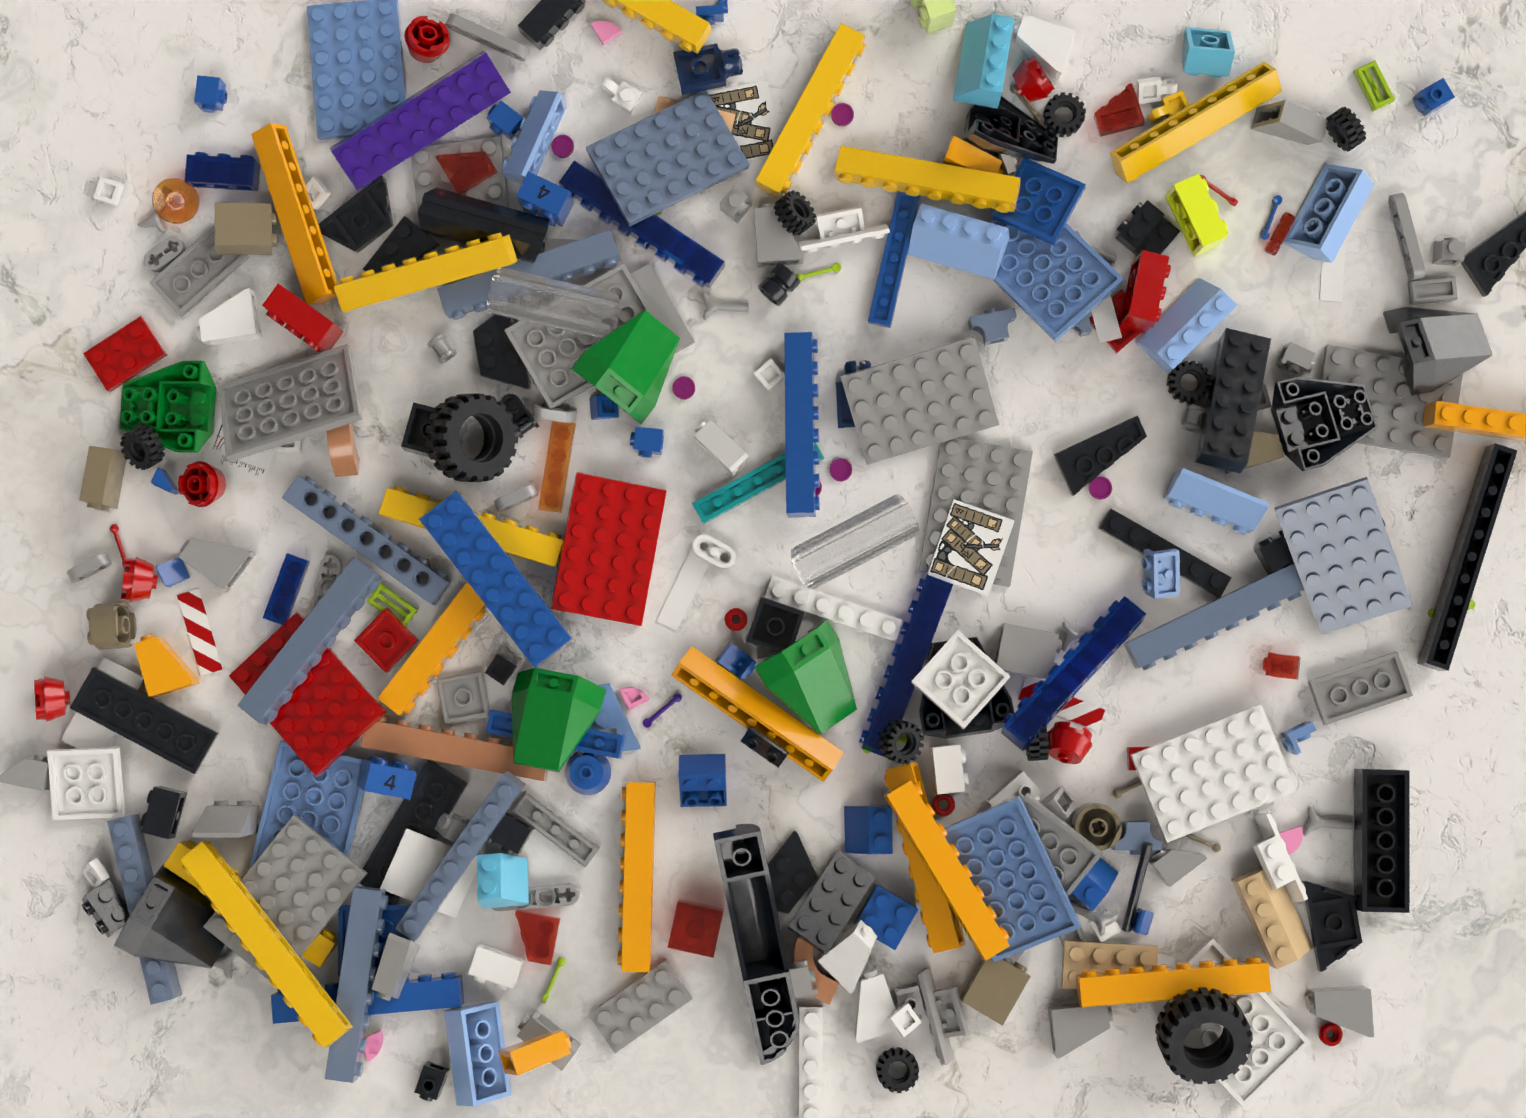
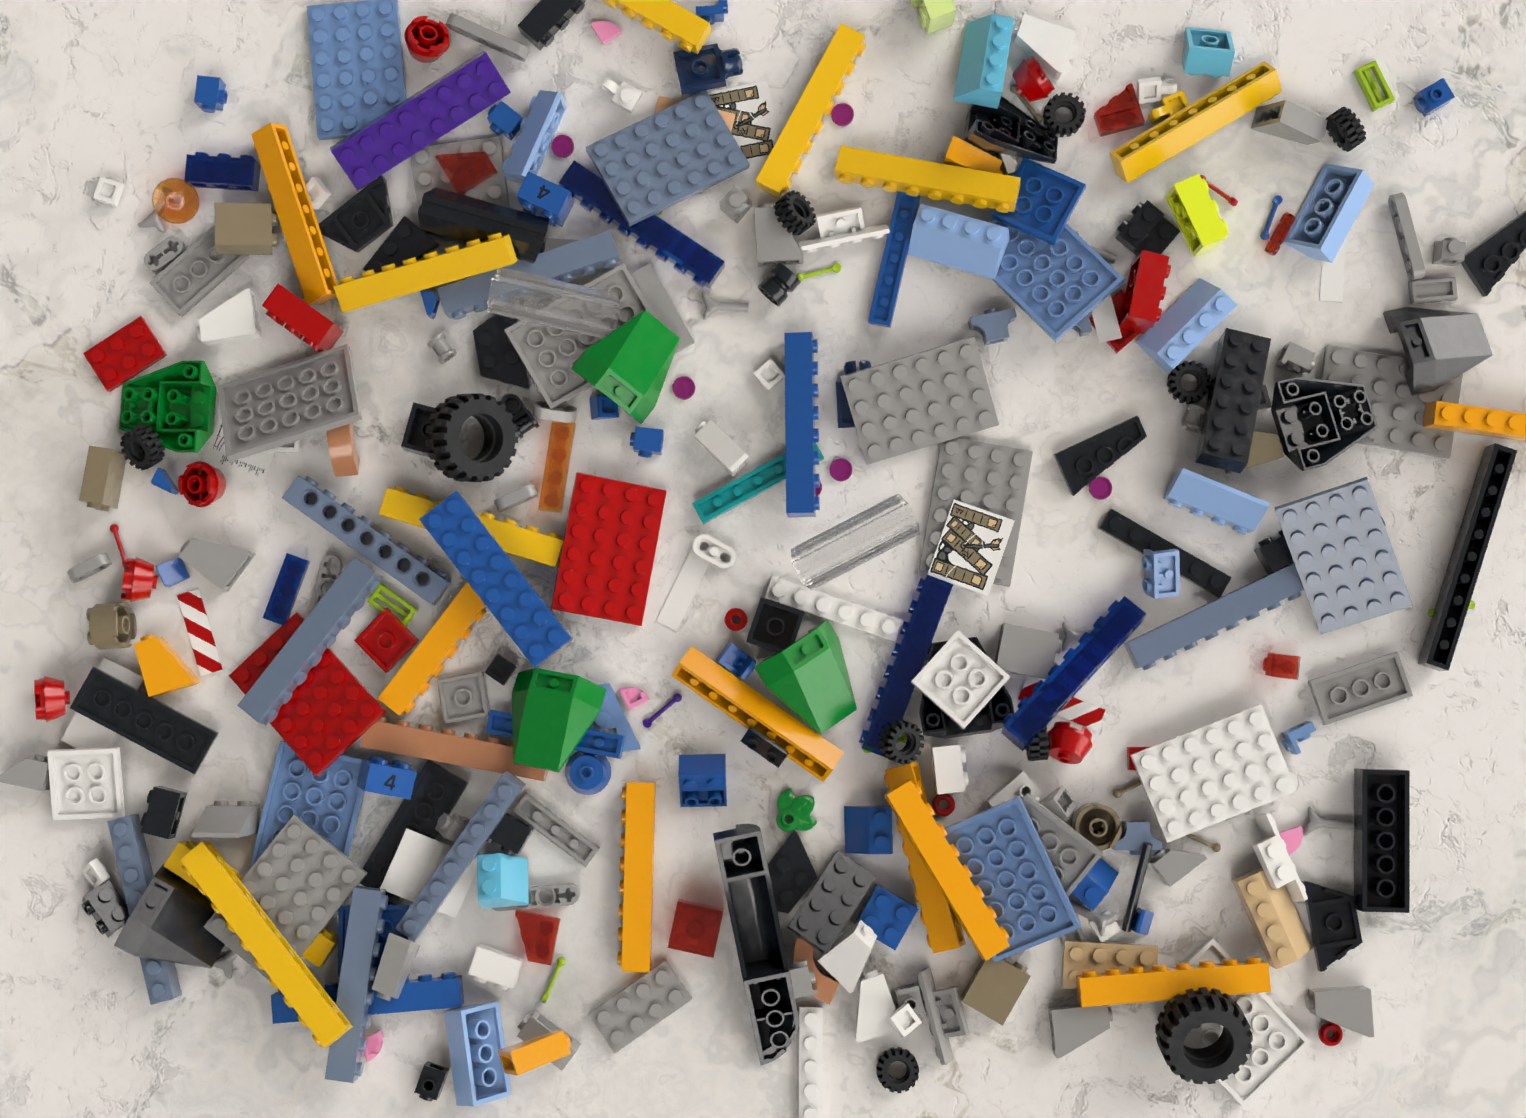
(431, 303): none -> blue slope
(798, 809): none -> green plate

